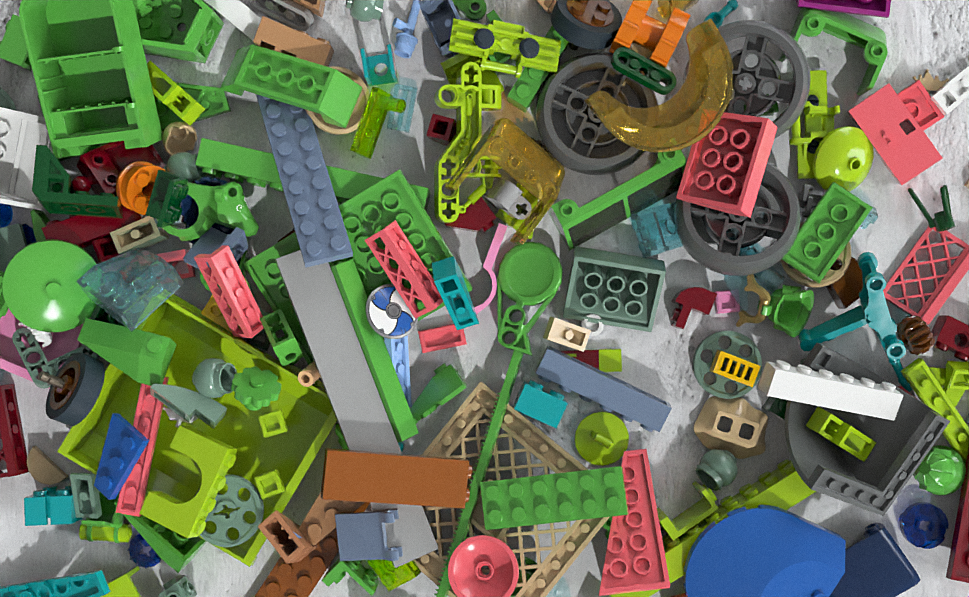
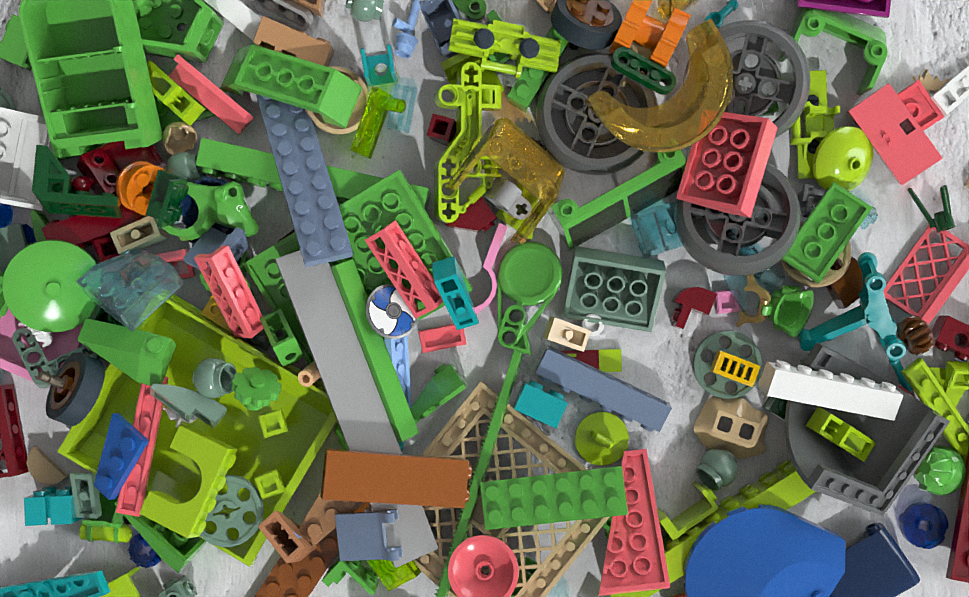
(210, 96): none -> coral fence

